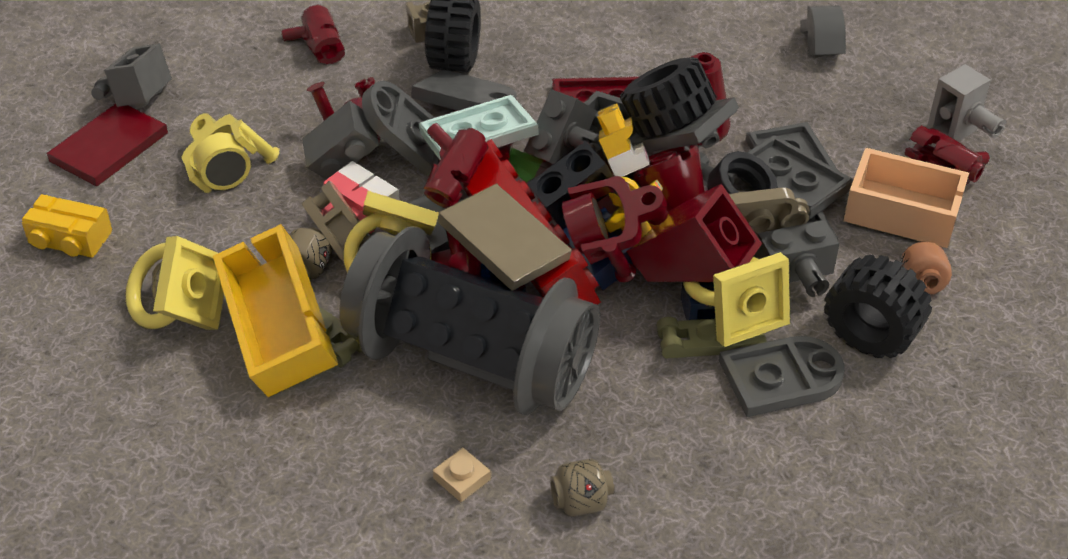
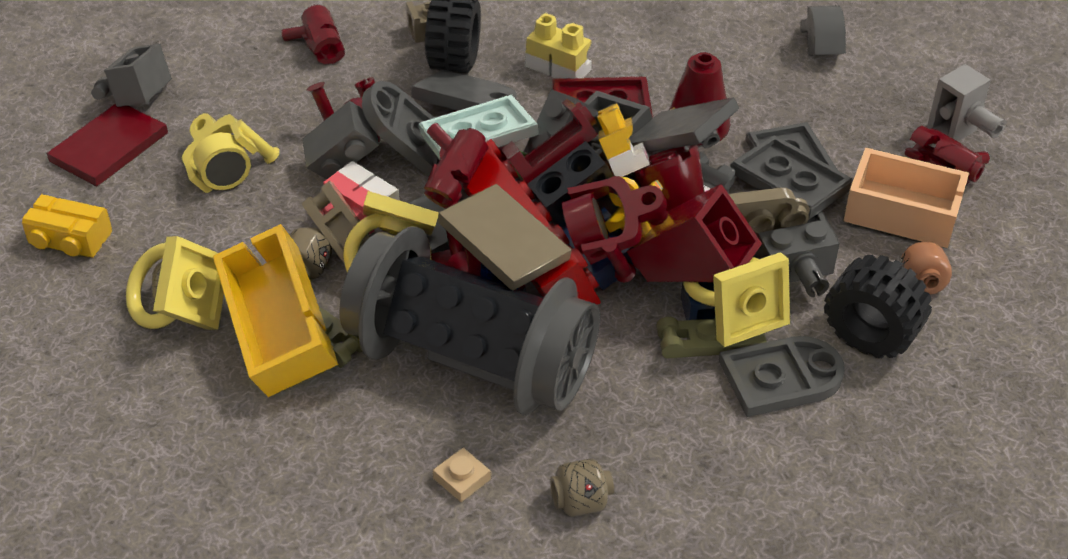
(556, 146): none -> dark red panel
(557, 49): none -> light yellow hips
(668, 97): black tyre -> none
(743, 165): black tyre -> none

